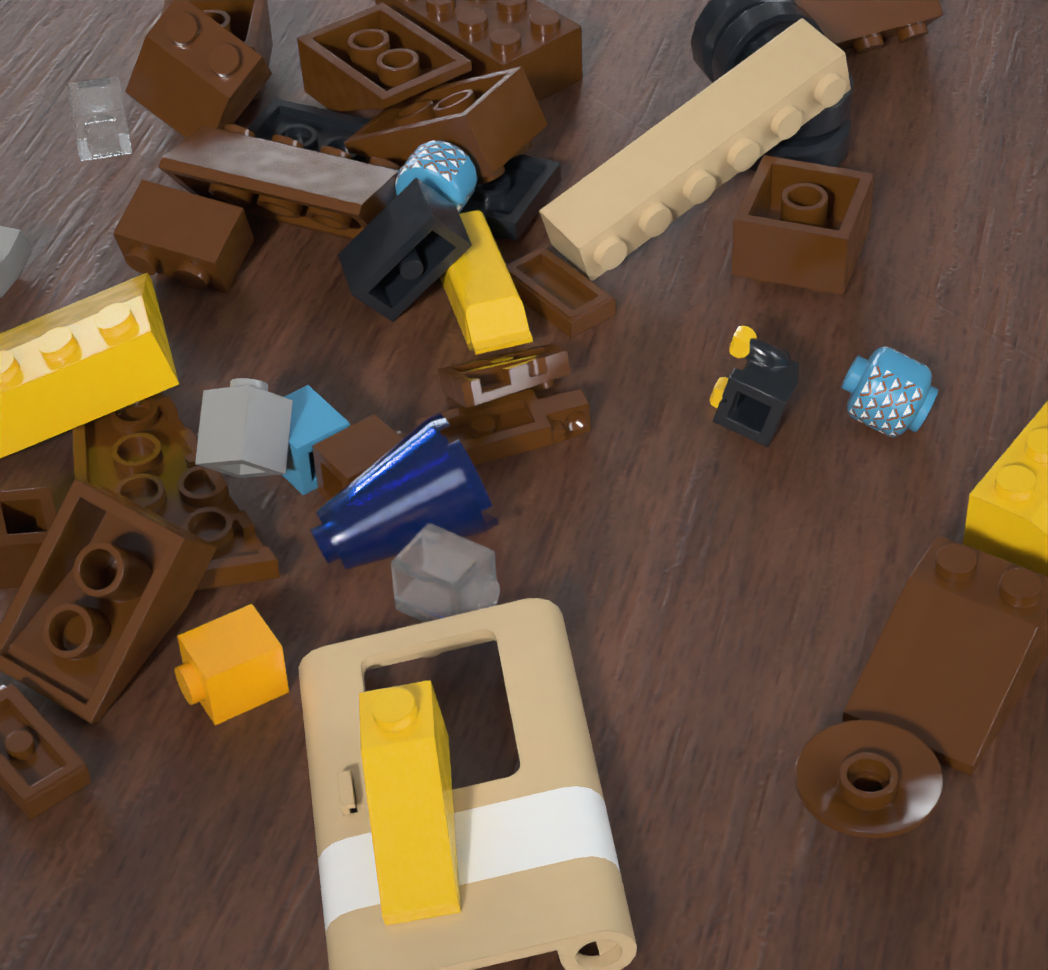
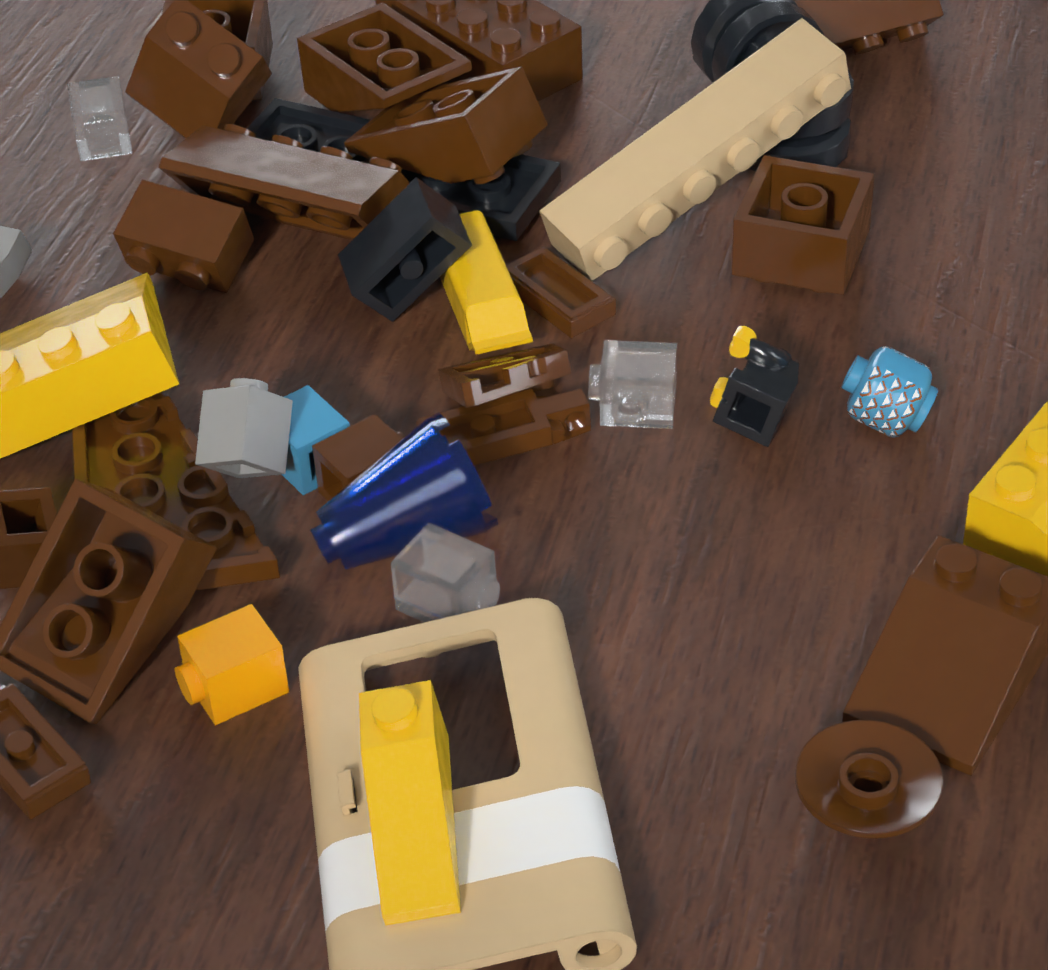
(441, 168): dark azure head -> none
(635, 384): none -> clear brick

